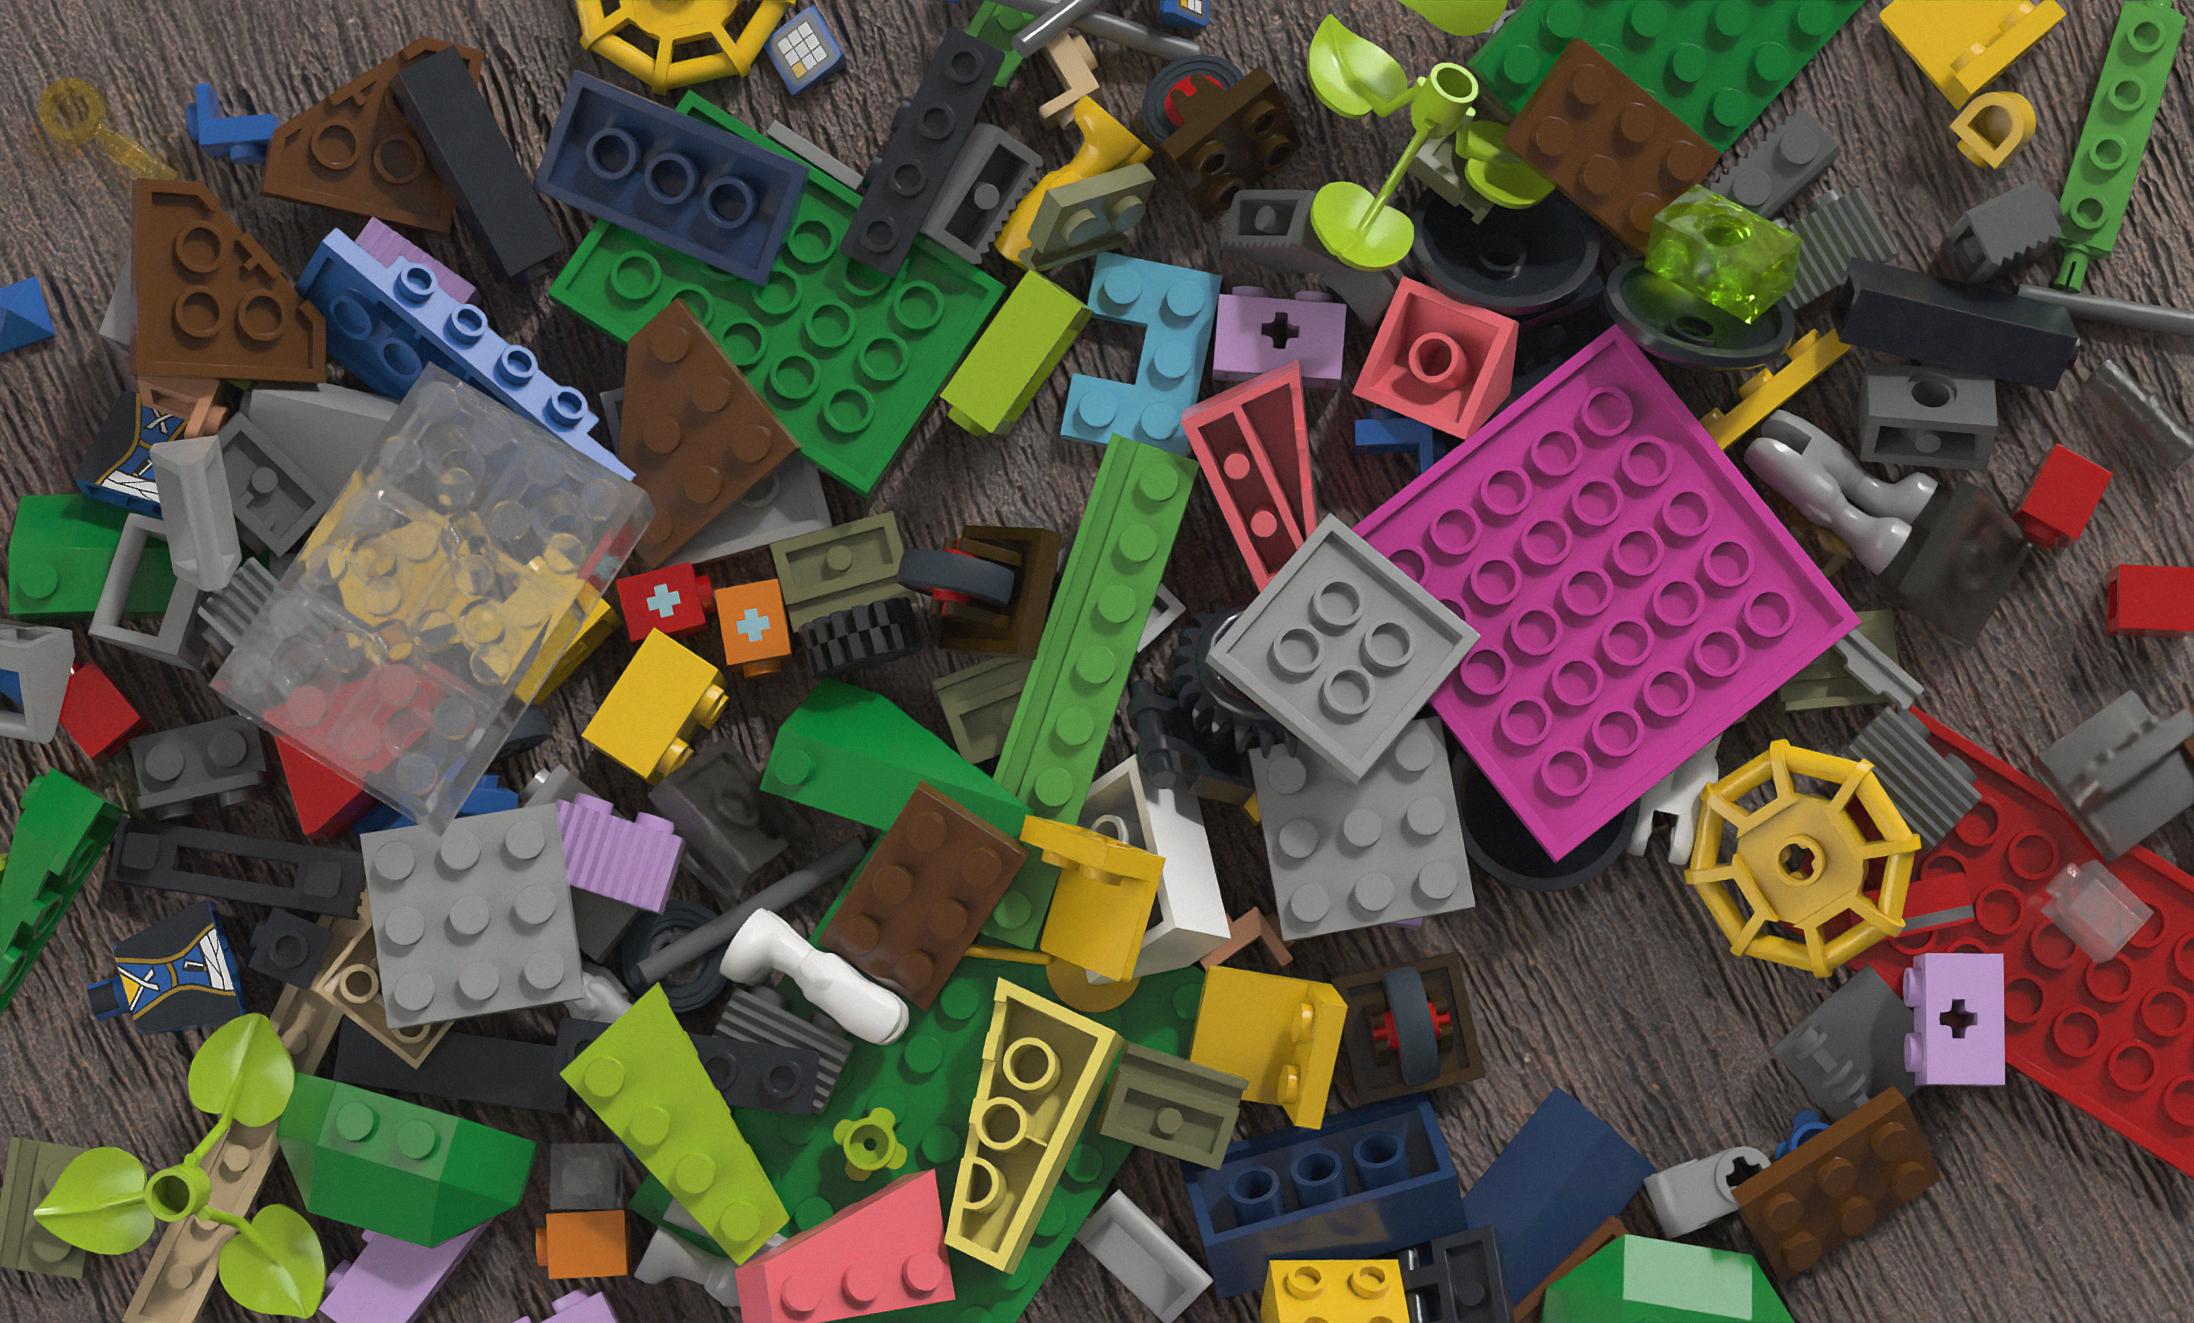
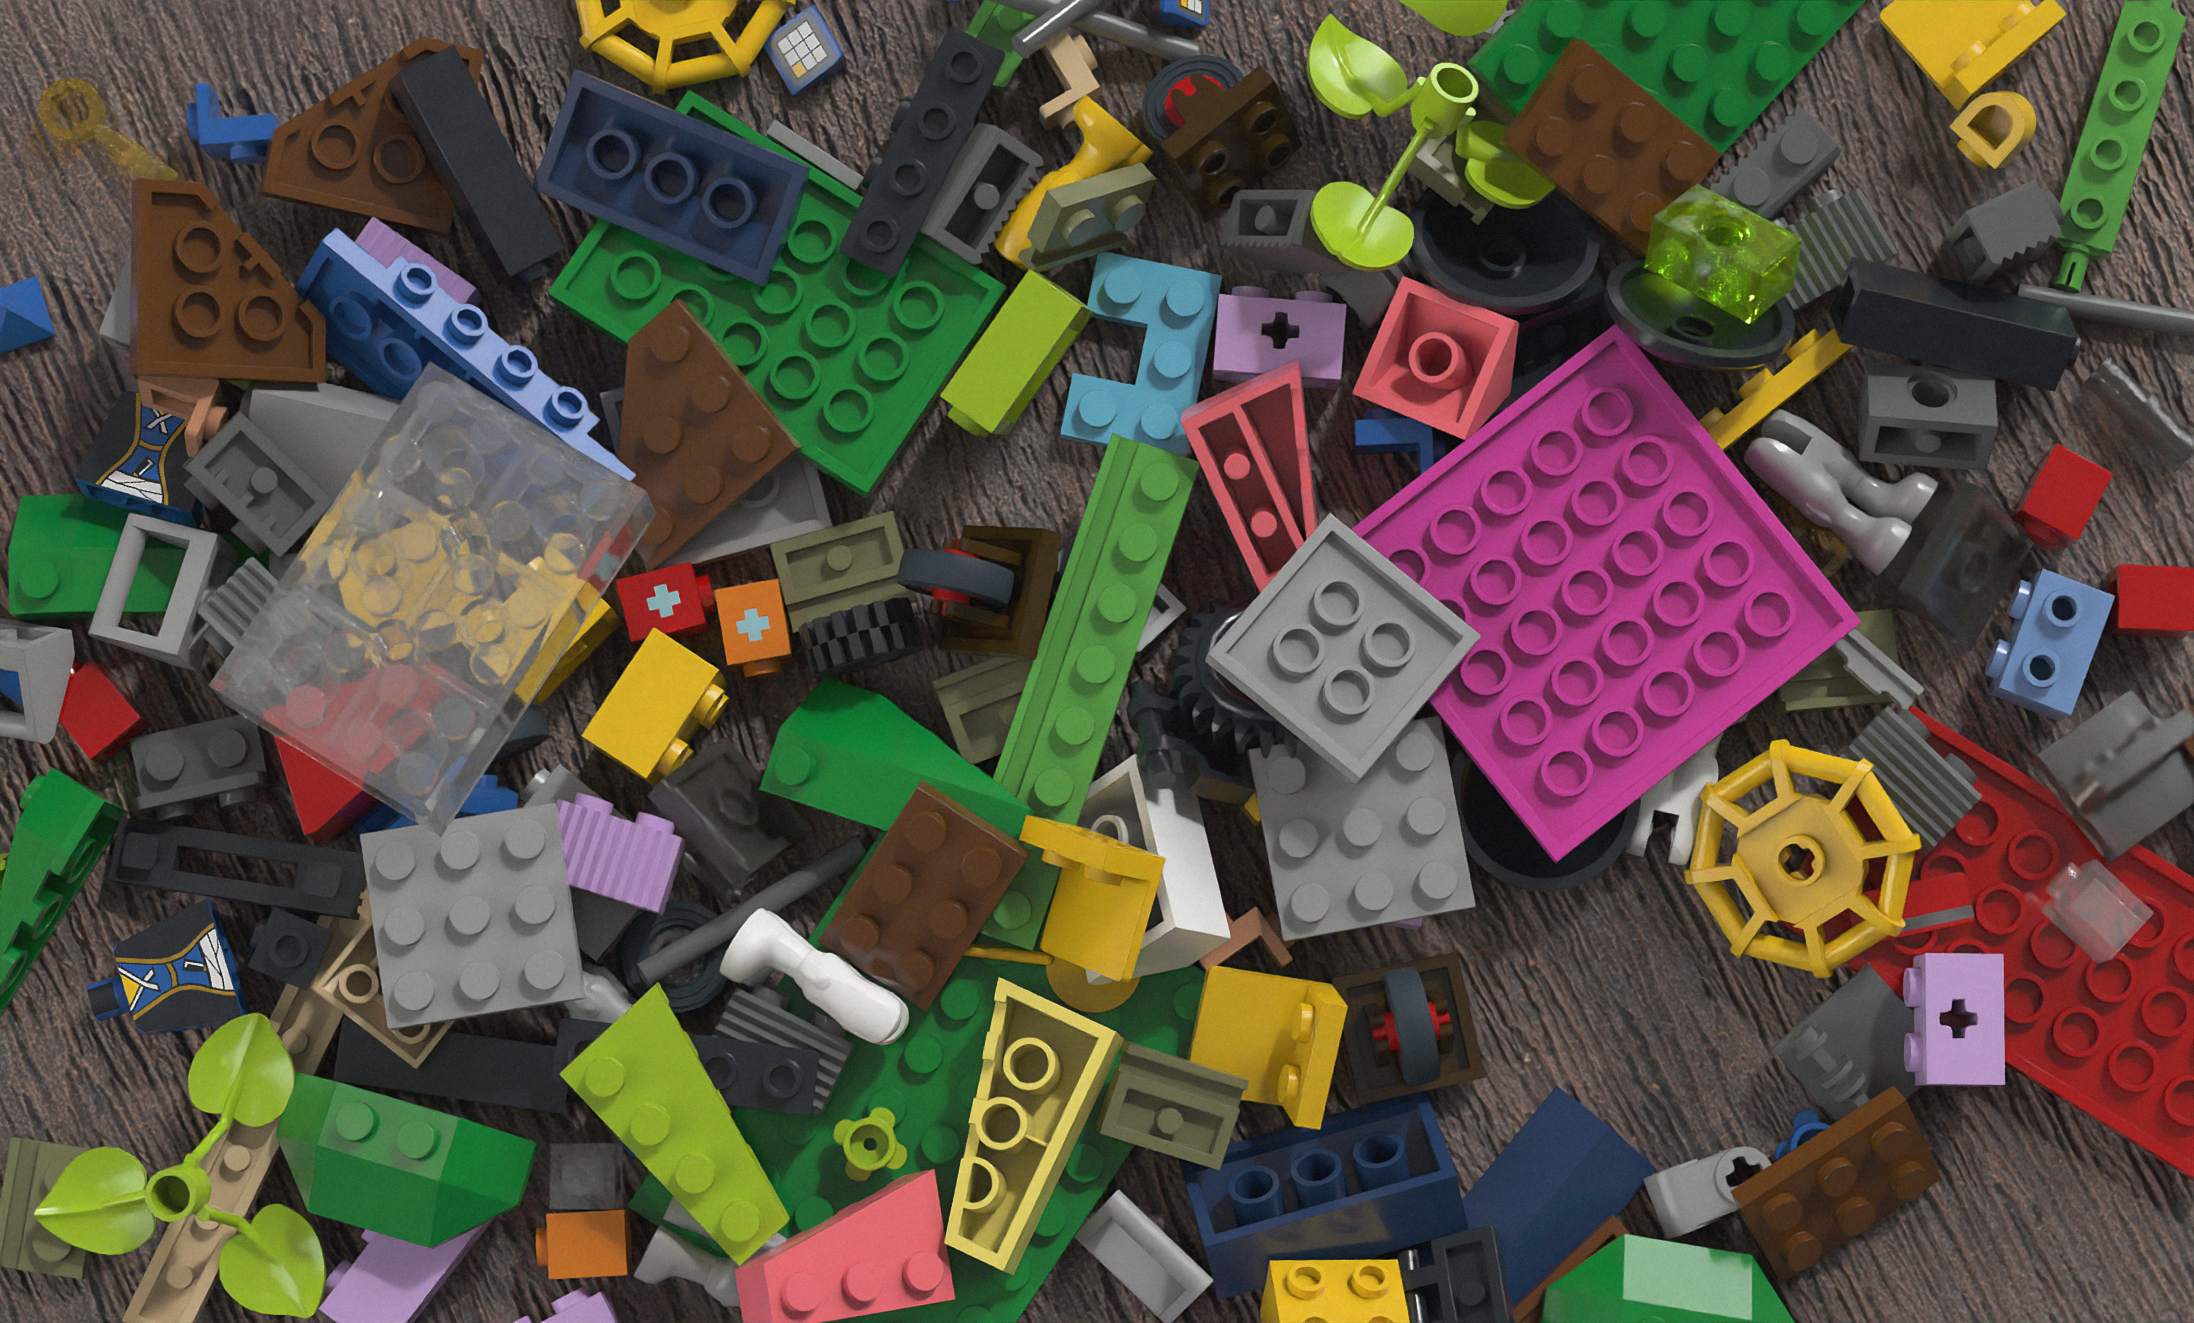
(197, 511): light grey tile -> none
(2048, 644): none -> medium blue brick

